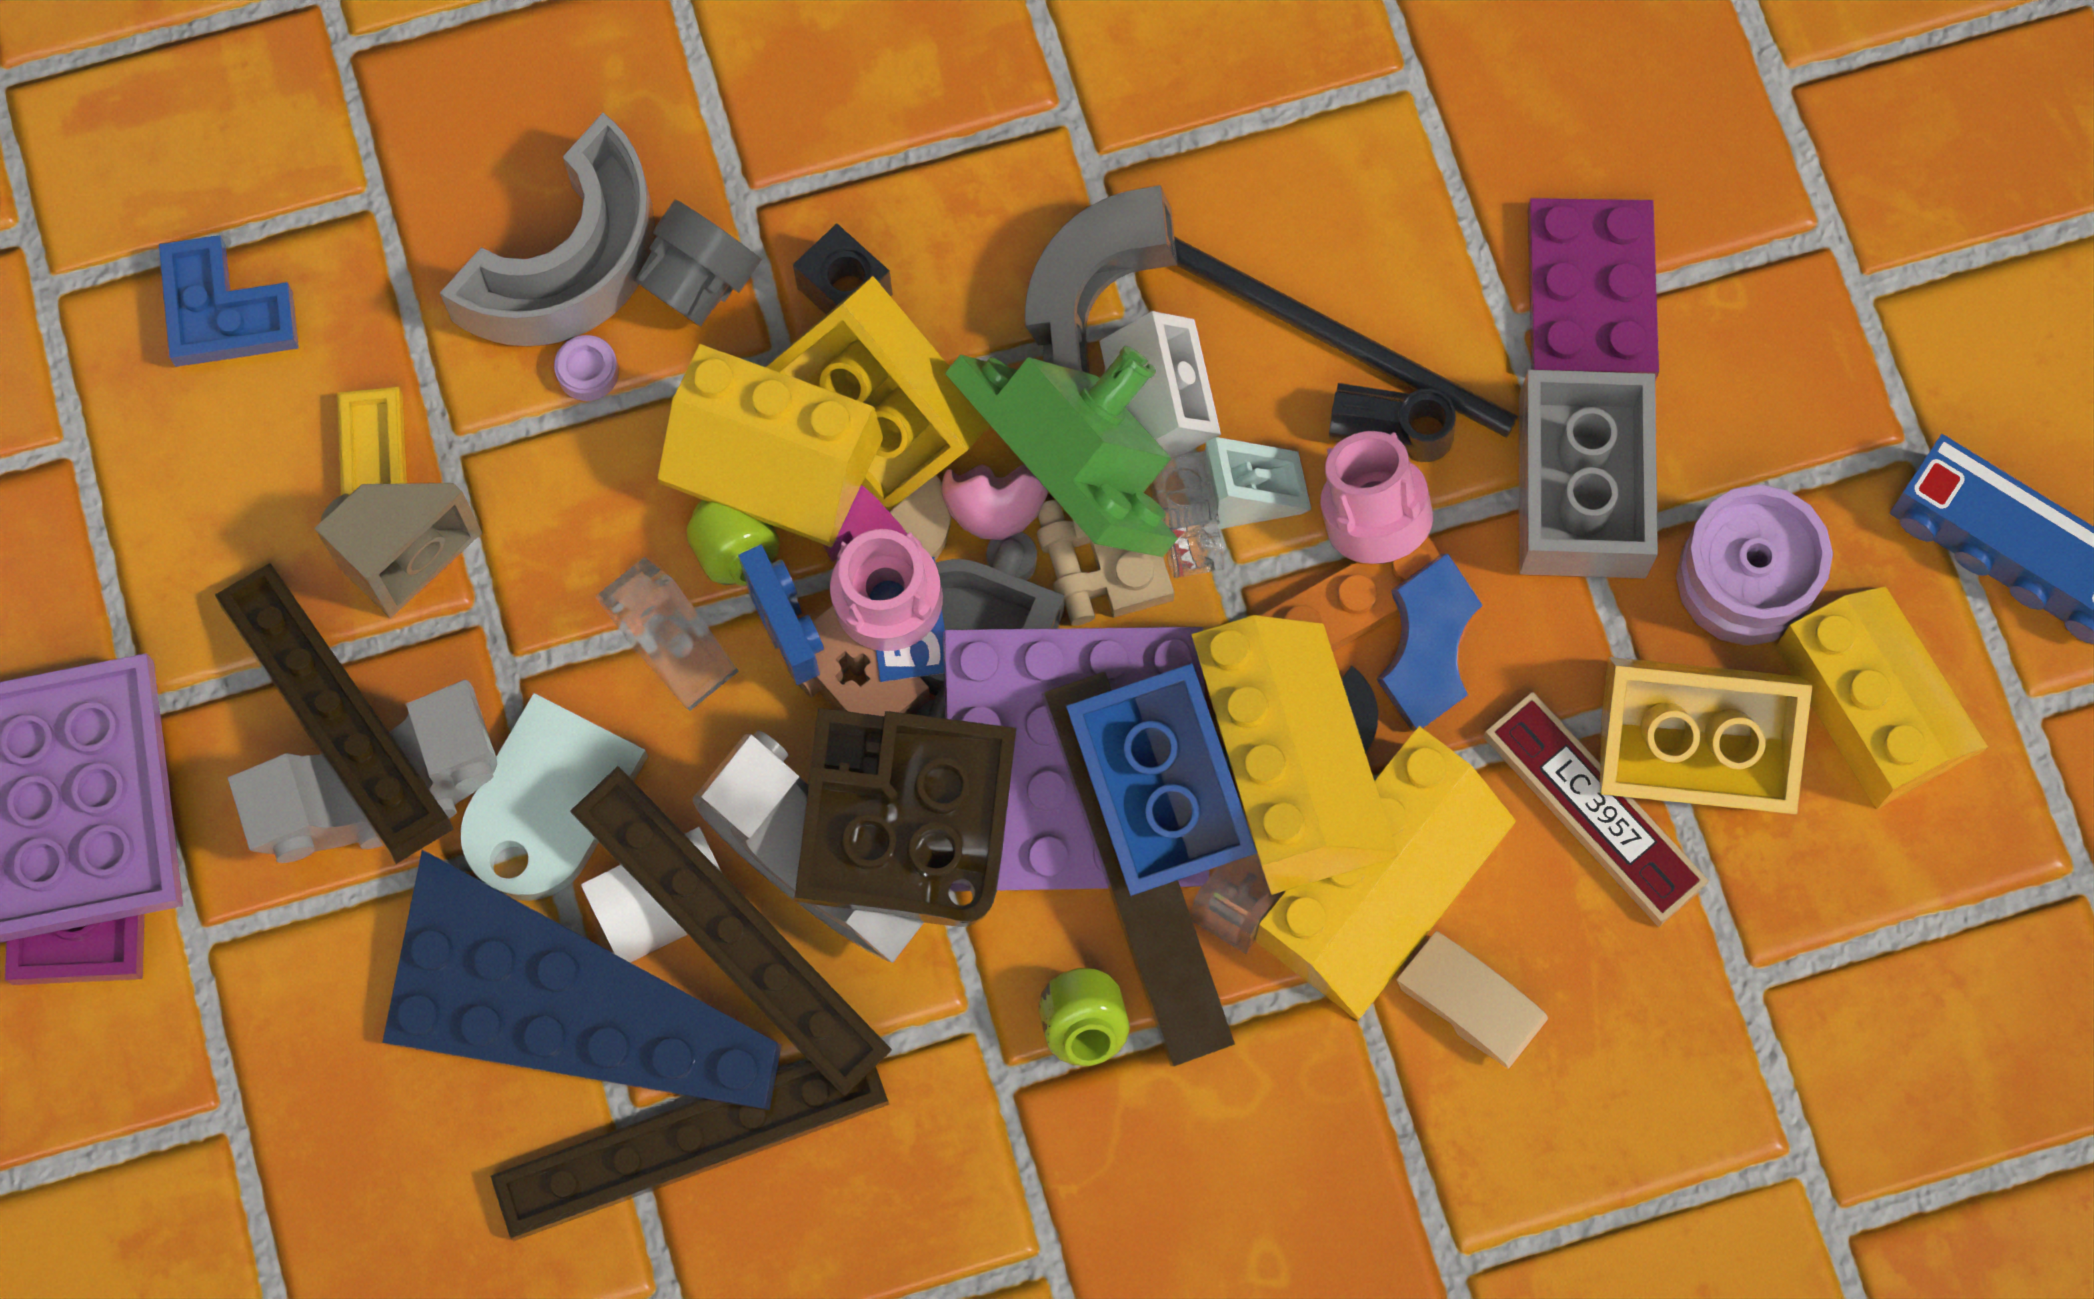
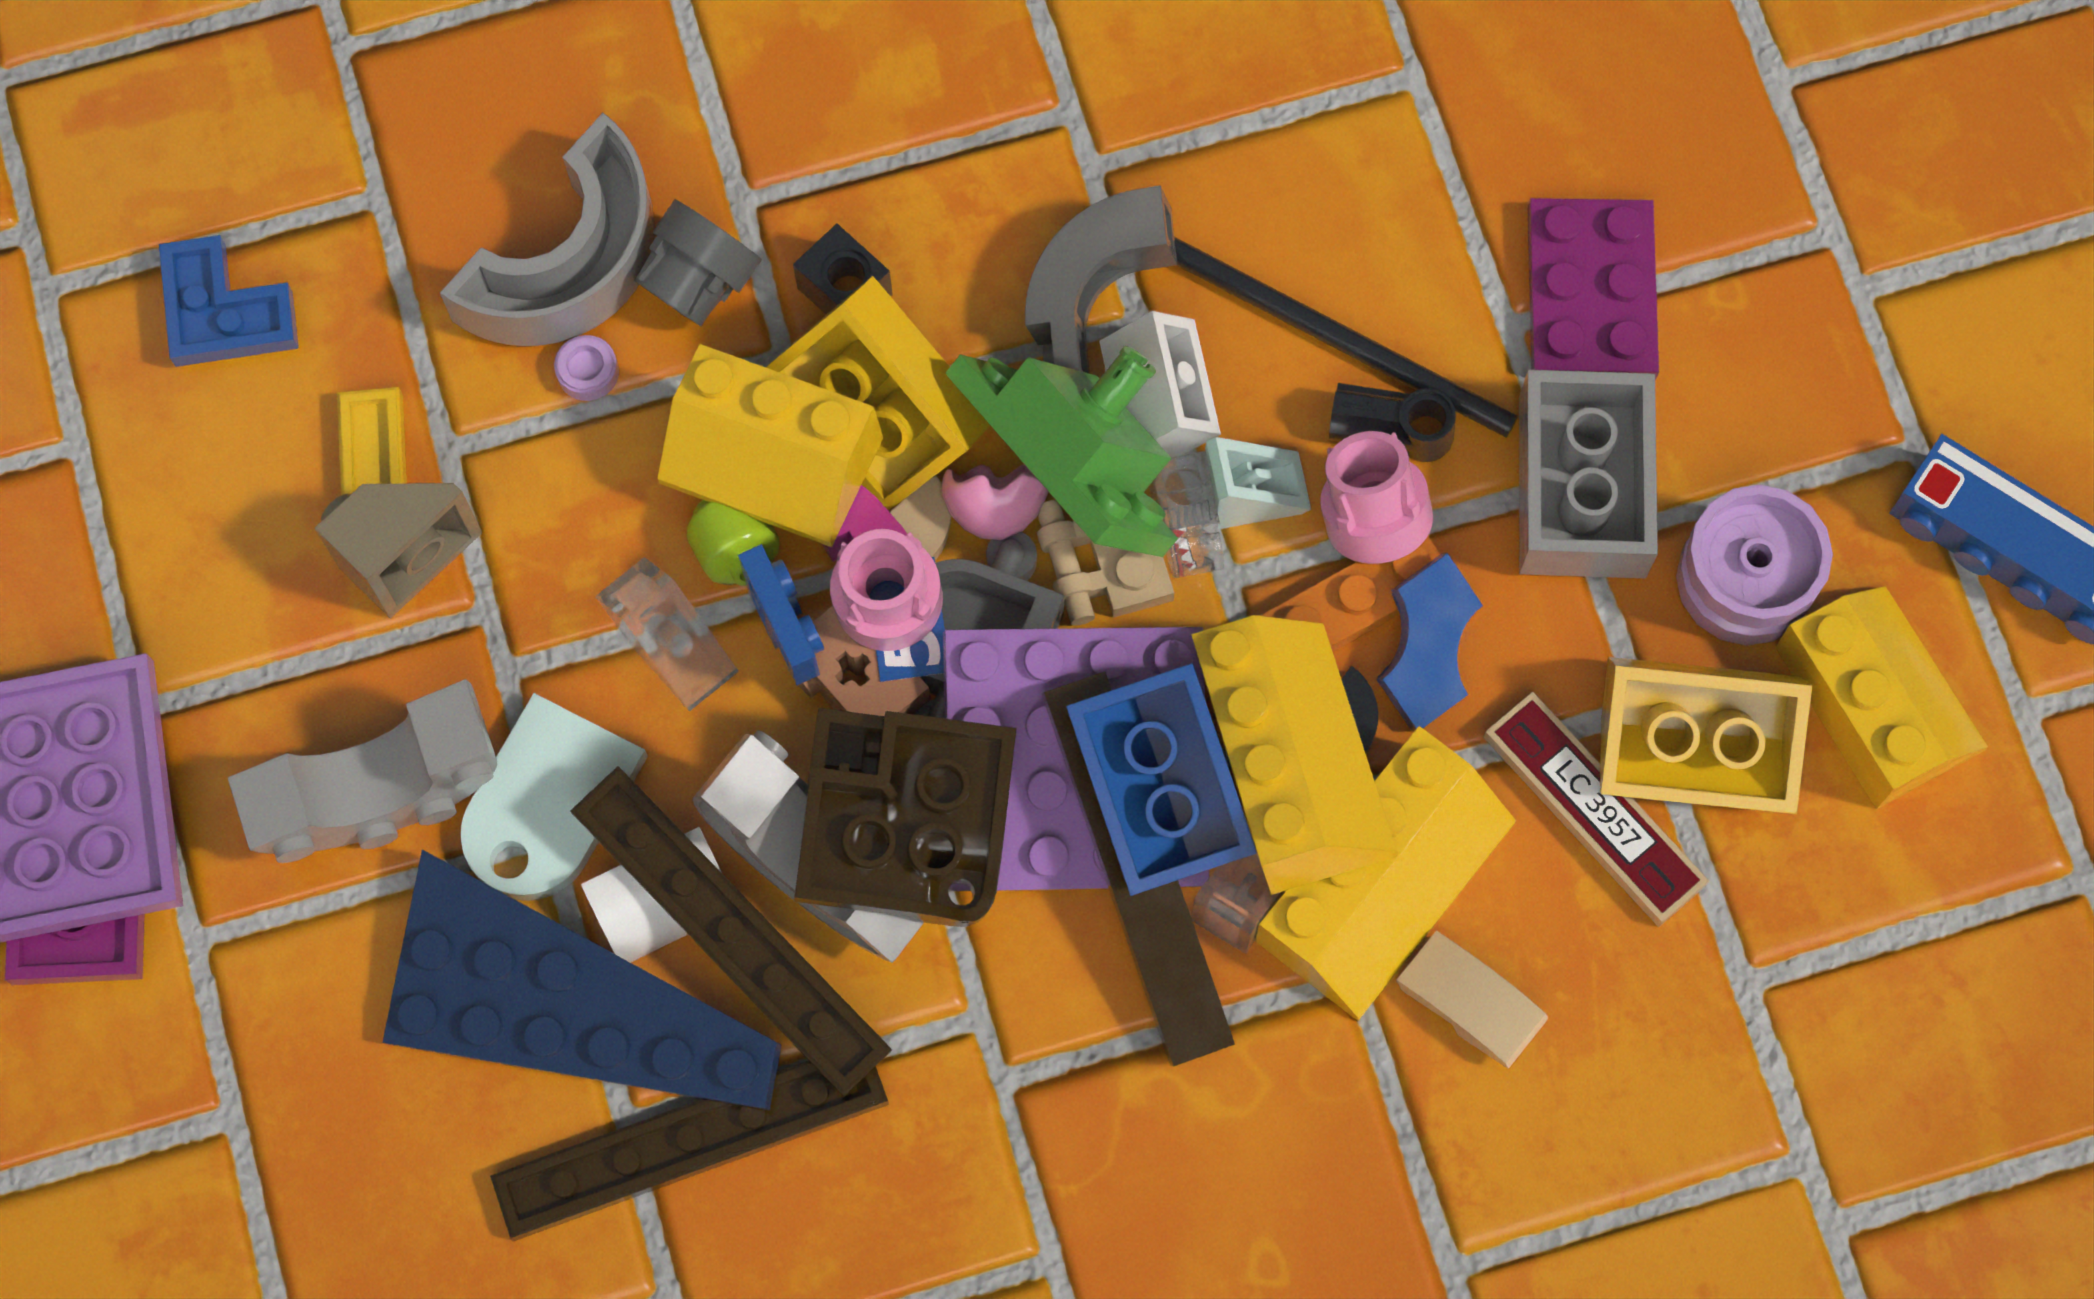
(334, 713): dark brown tile -> none
(1083, 1017): lime head -> none

